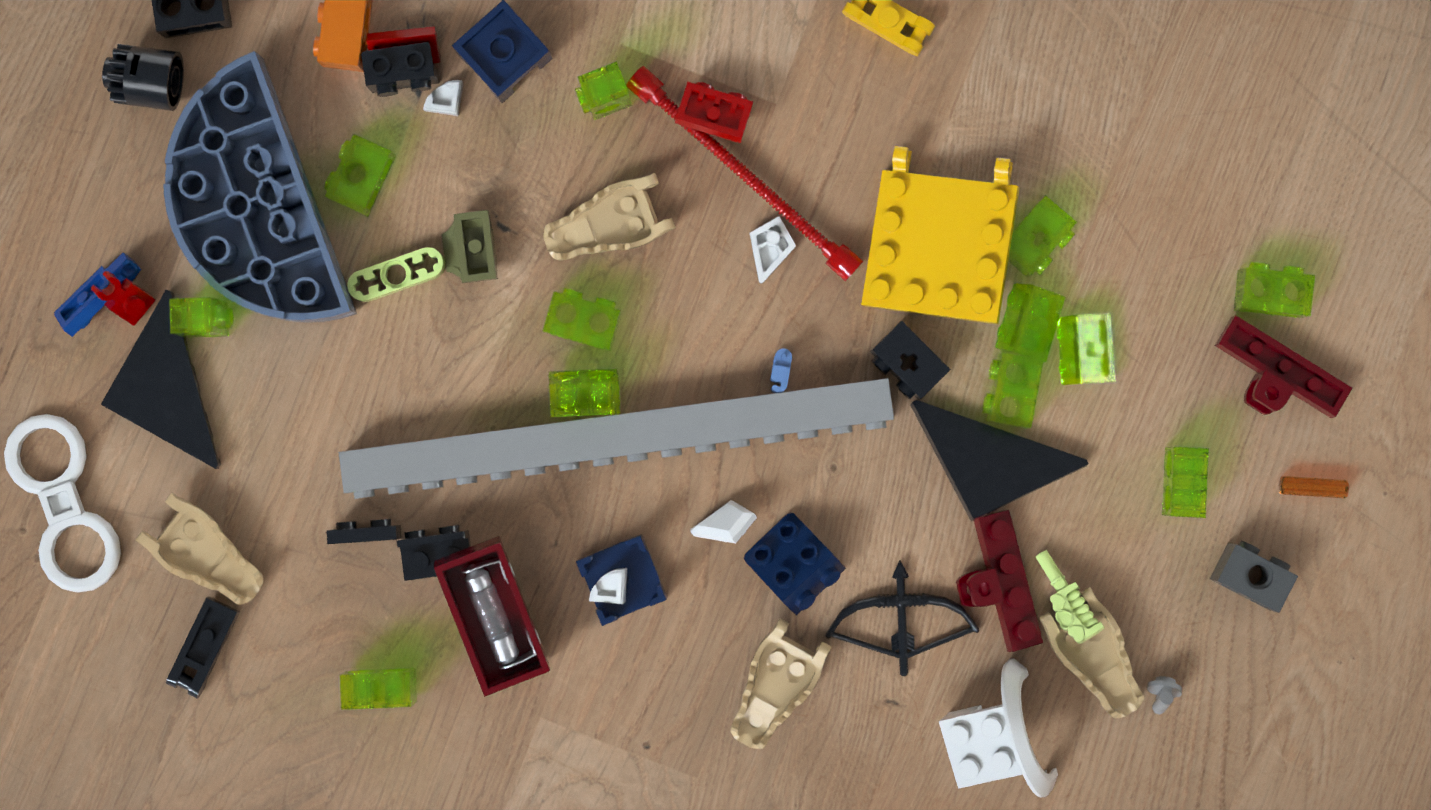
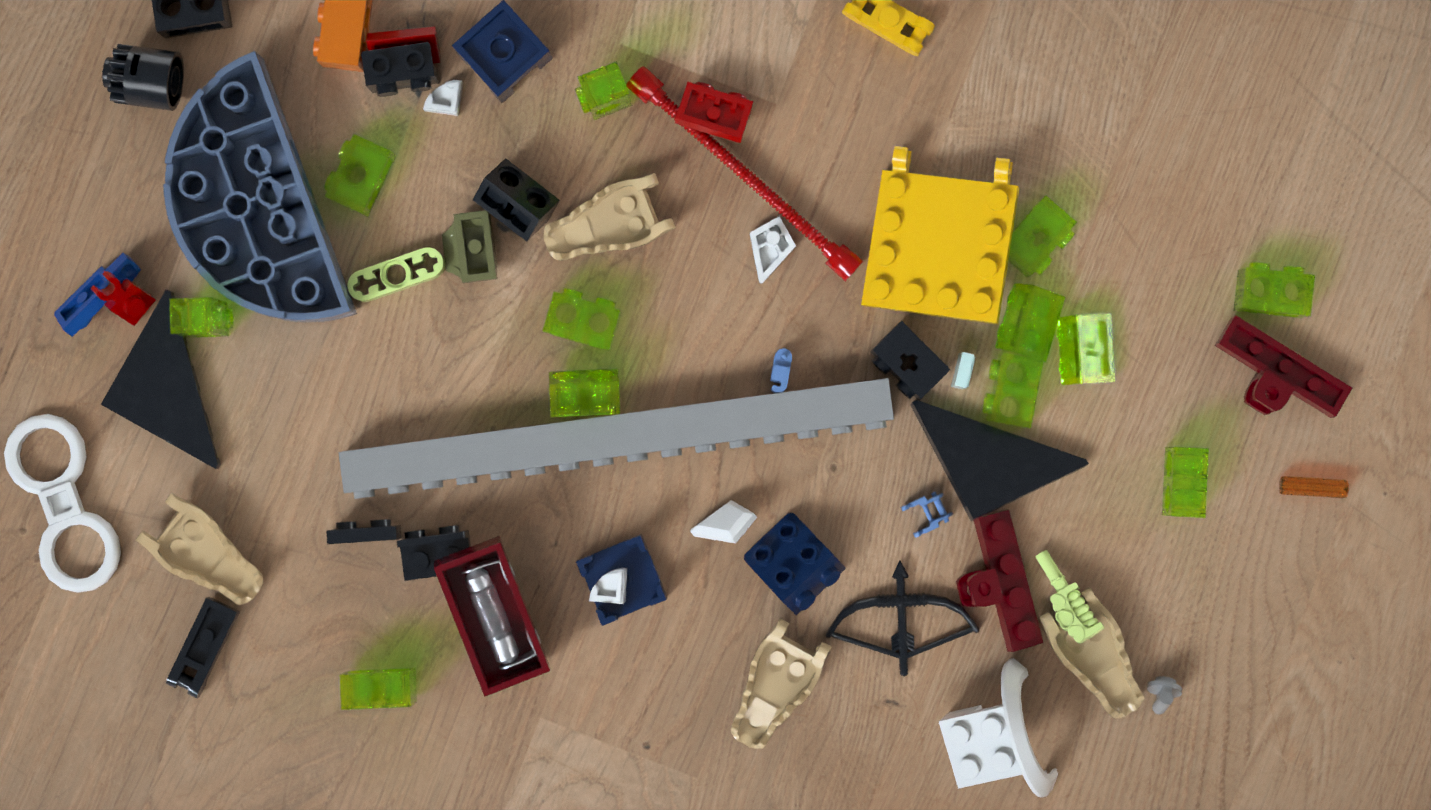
(516, 199): none -> black brick
(933, 523): none -> medium blue piece
(963, 370): none -> light aqua tile
(1269, 591): dark grey brick -> none

